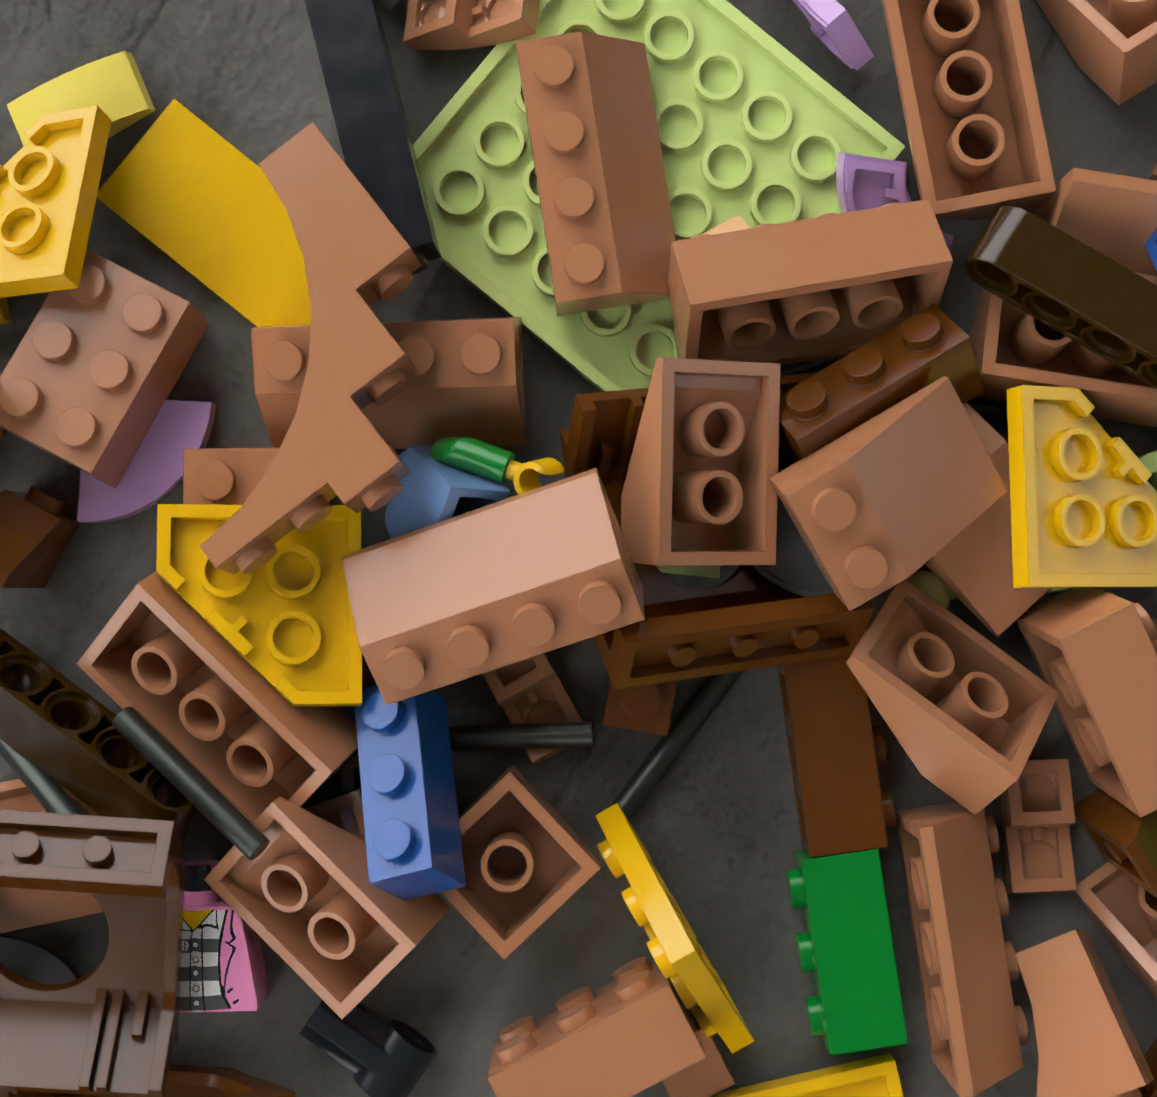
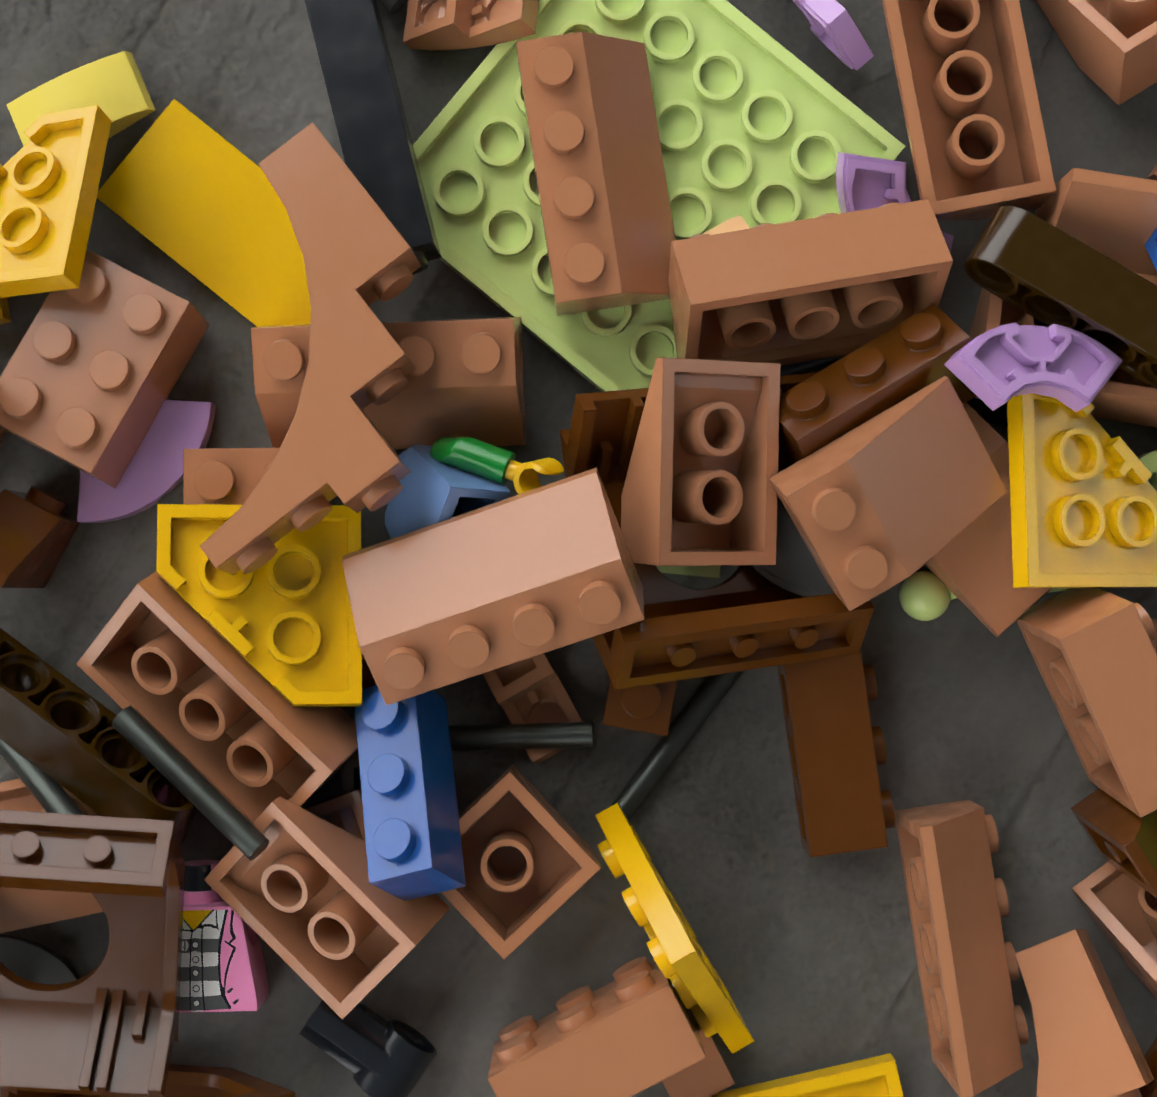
(847, 951): green brick -> none
(950, 696): nougat slope -> none
(1034, 360): none -> lavender tile
(1037, 829): nougat slope -> none

